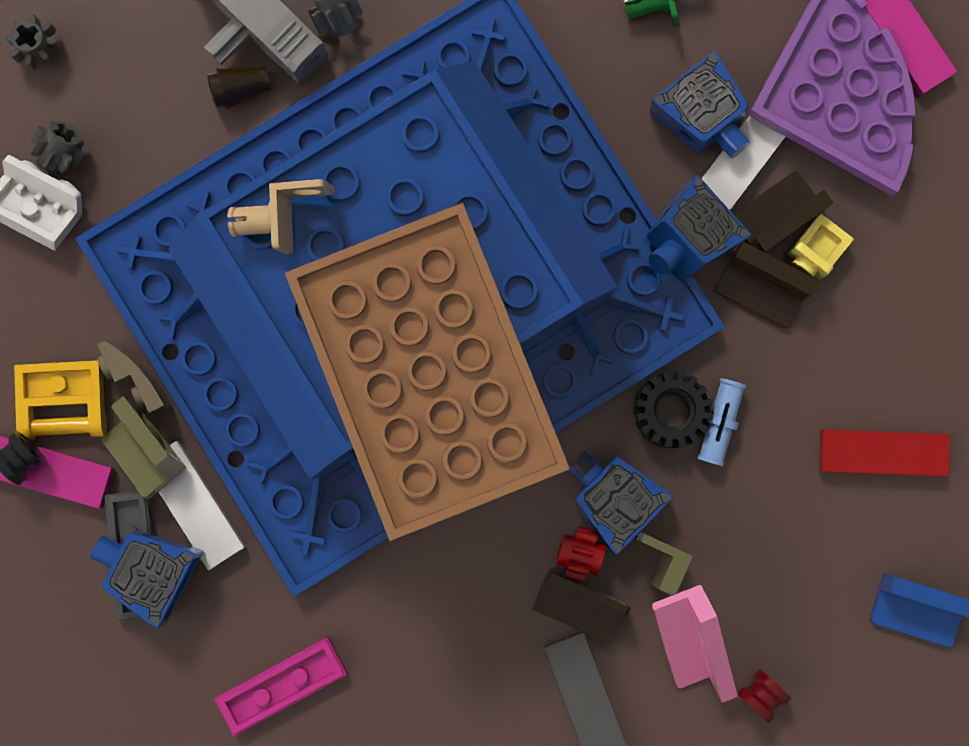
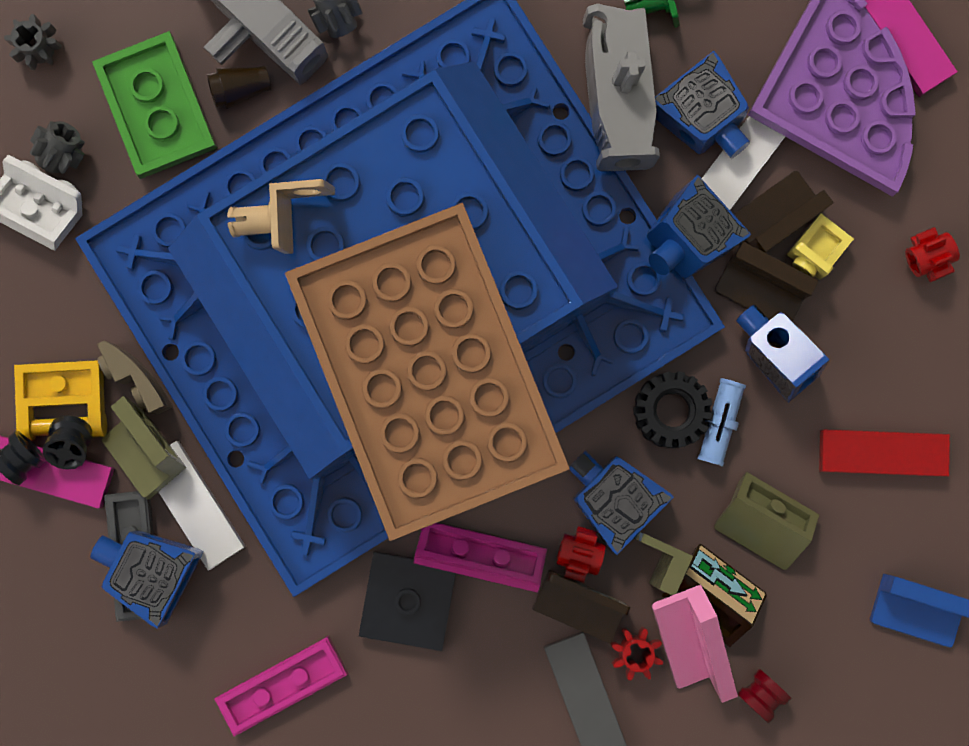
(67, 442): none -> black wheel
(154, 105): none -> bright green plate
(406, 602): none -> black plate
(481, 556): none -> dark pink tile
(620, 88): none -> light grey piece
(647, 655): none -> red gear
(729, 592): none -> panel
(767, 522): none -> olive panel
(788, 367): none -> torso
(932, 254): none -> red gear

